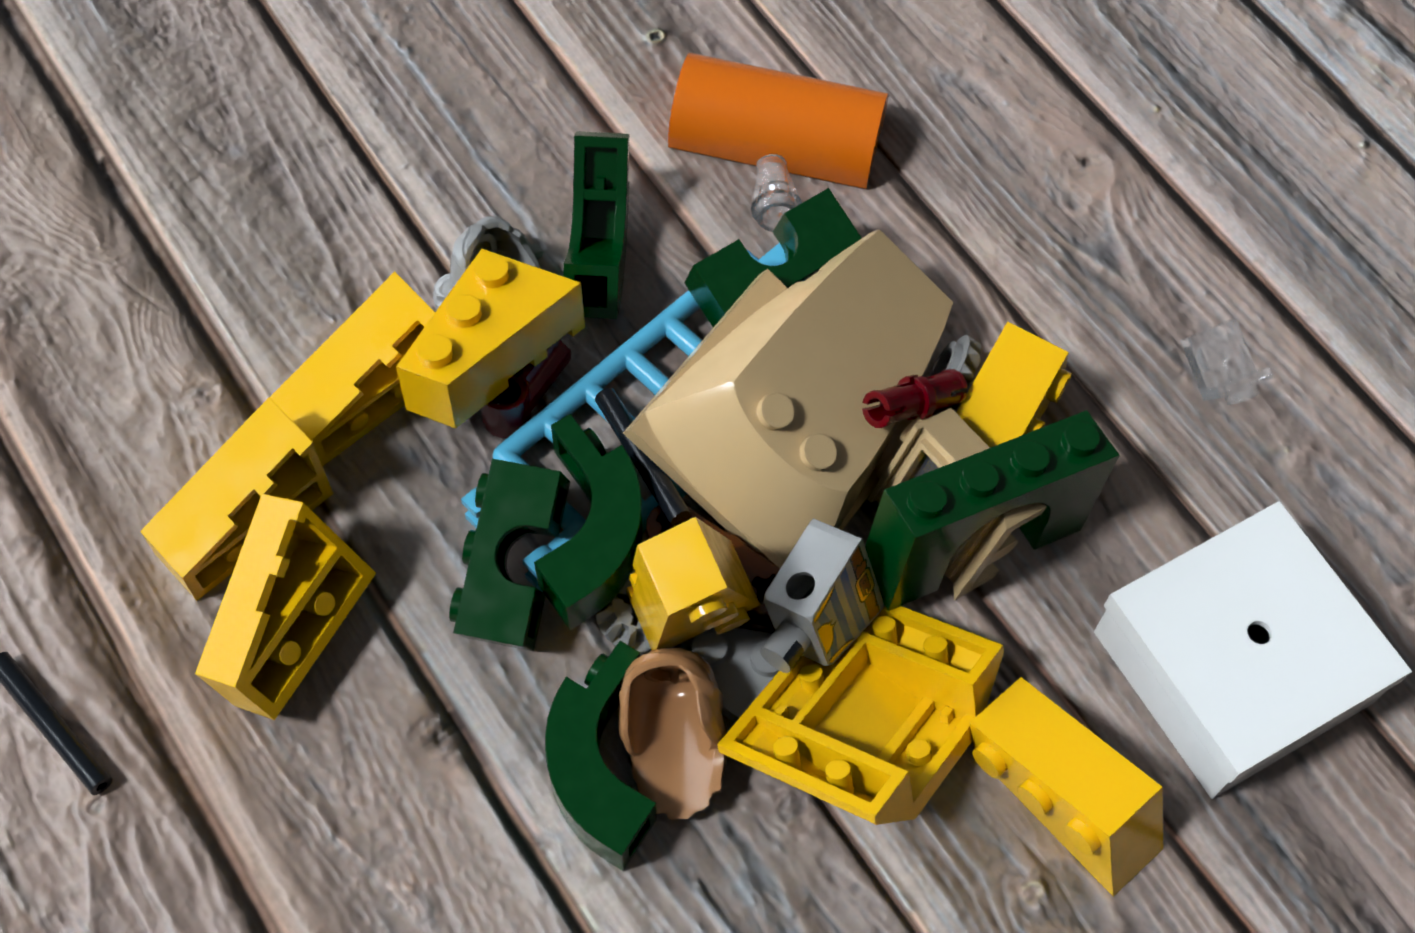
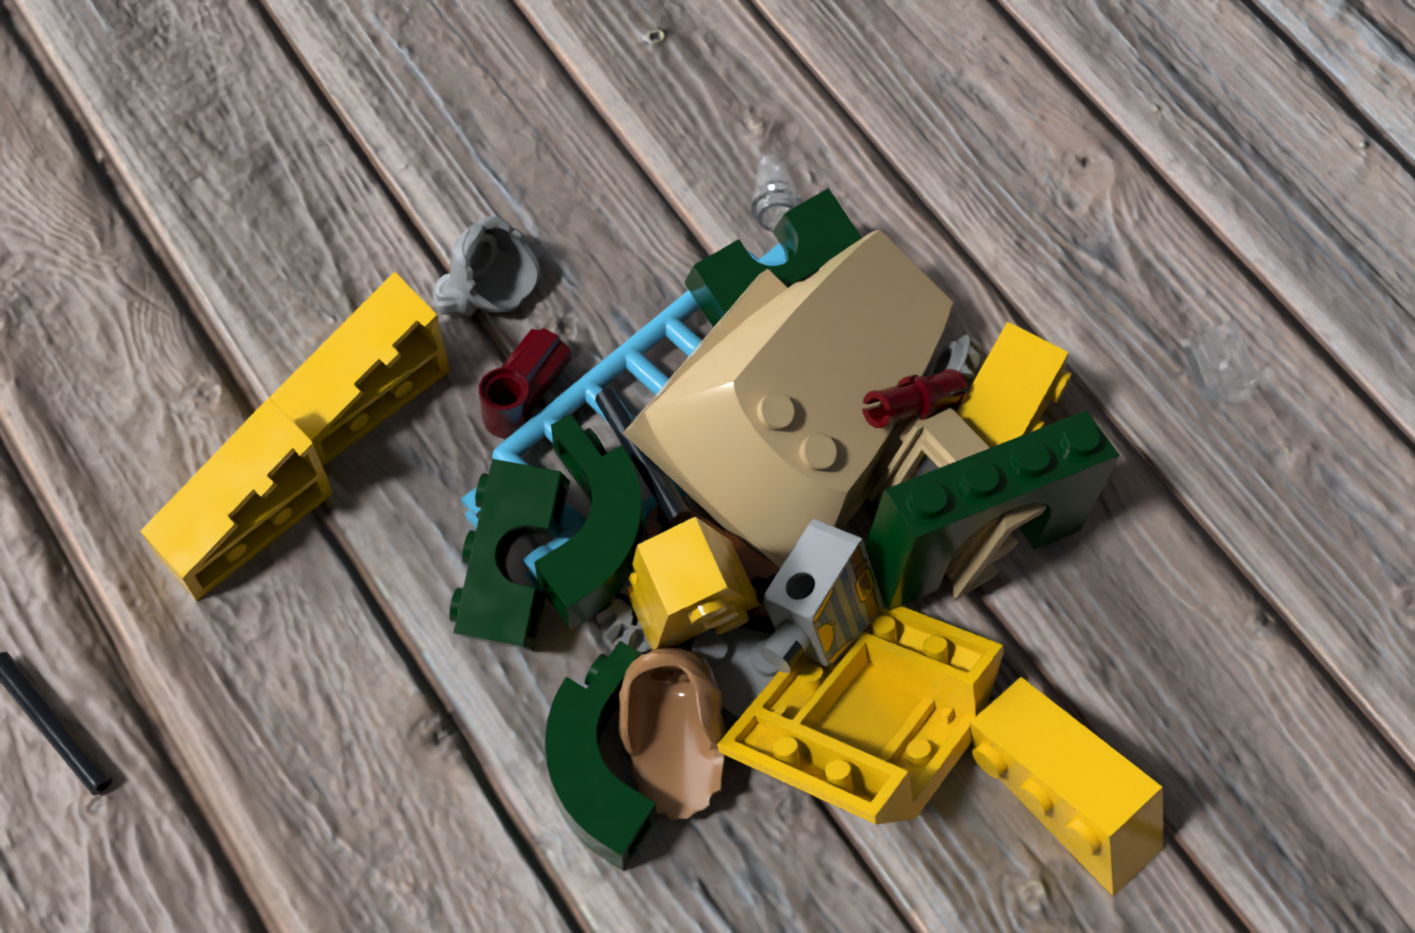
(280, 606): yellow wedge -> none
(485, 334): yellow wedge -> none
(599, 221): dark green arch -> none
(757, 111): orange brick -> none
(1247, 648): white container -> none

